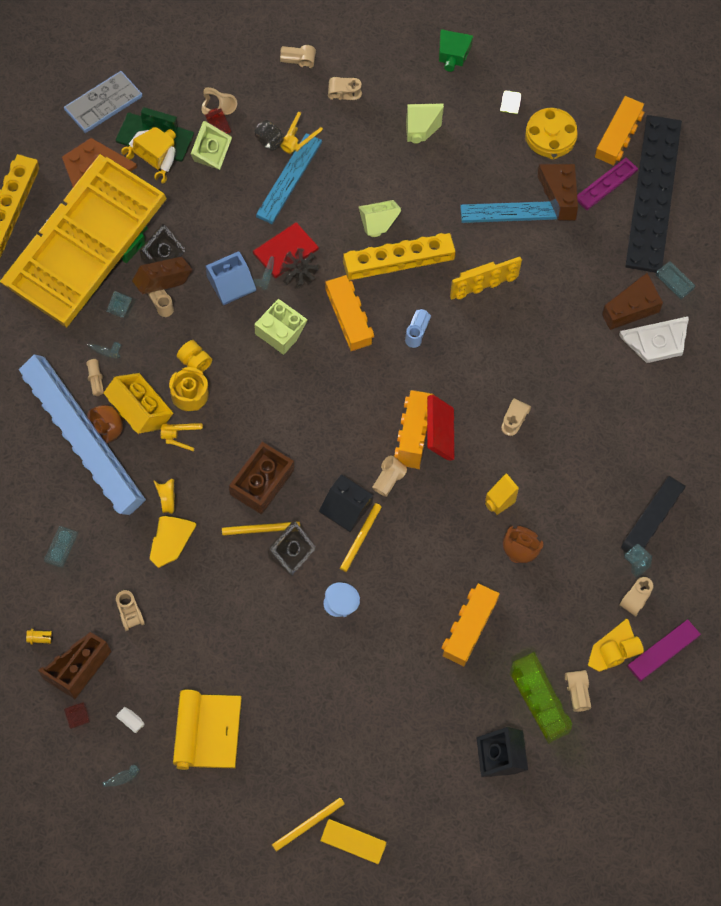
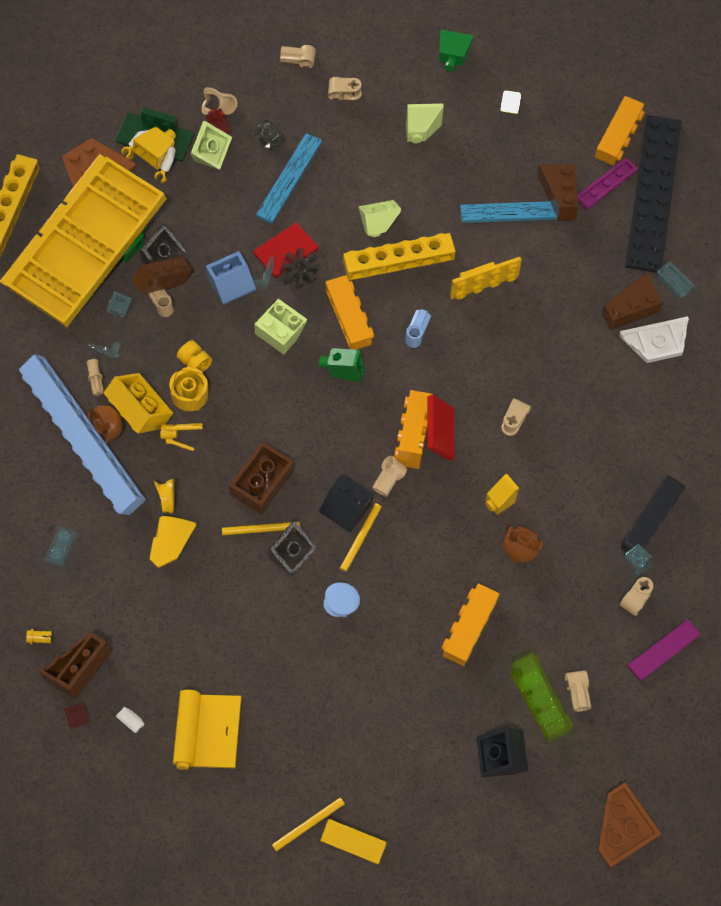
(103, 102): light grey tile -> none
(123, 777): clear light blue bar -> none
(129, 613): tan piece -> none
(291, 142): yellow plant -> none
(344, 364): none -> green torso
(551, 132): yellow piece -> none
(615, 648): yellow panel -> none
(624, 827): none -> dark orange plate

